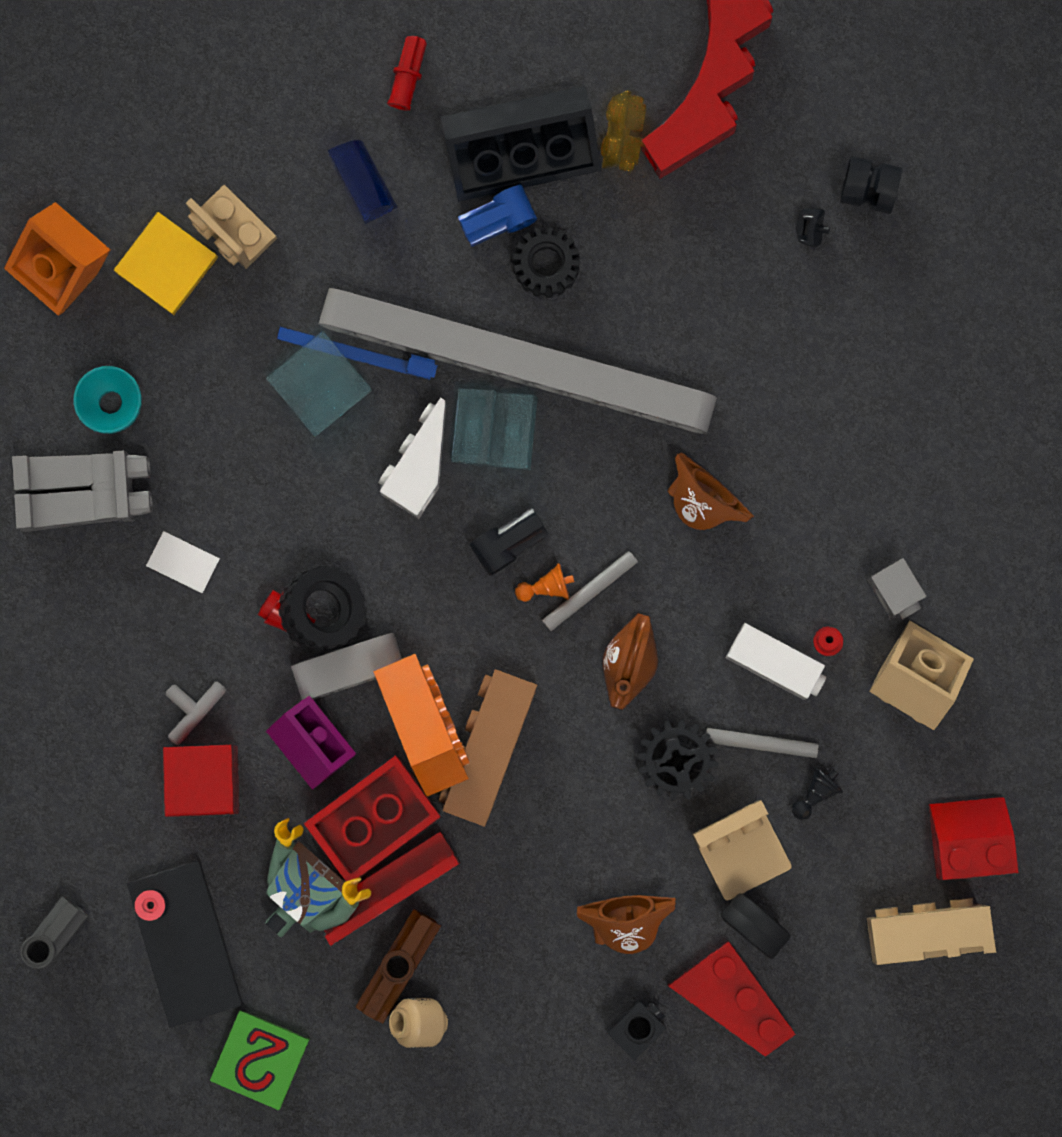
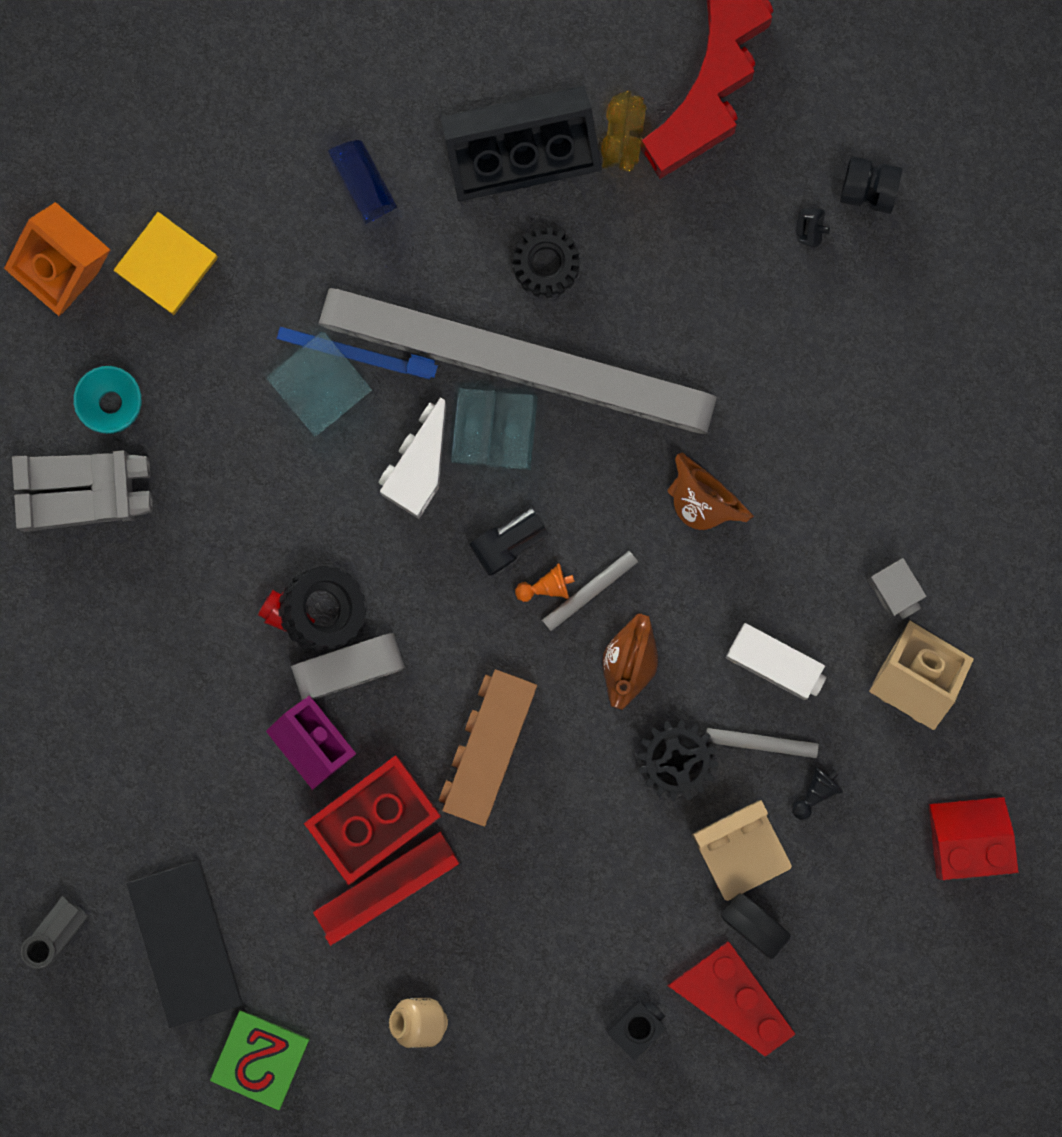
(142, 905): coral piece -> none
(182, 562): white sticker -> none
(194, 711): light grey piece -> none
(201, 780): red piece -> none
(235, 227): tan bracket -> none
(307, 887): torso -> none
(386, 987): reddish brown piece -> none
(407, 73): red axle -> none
(423, 724): orange brick -> none
(507, 212): blue piece -> none
(626, 922): dark orange hat -> none
(825, 648): red piece -> none
(930, 932): tan wedge -> none

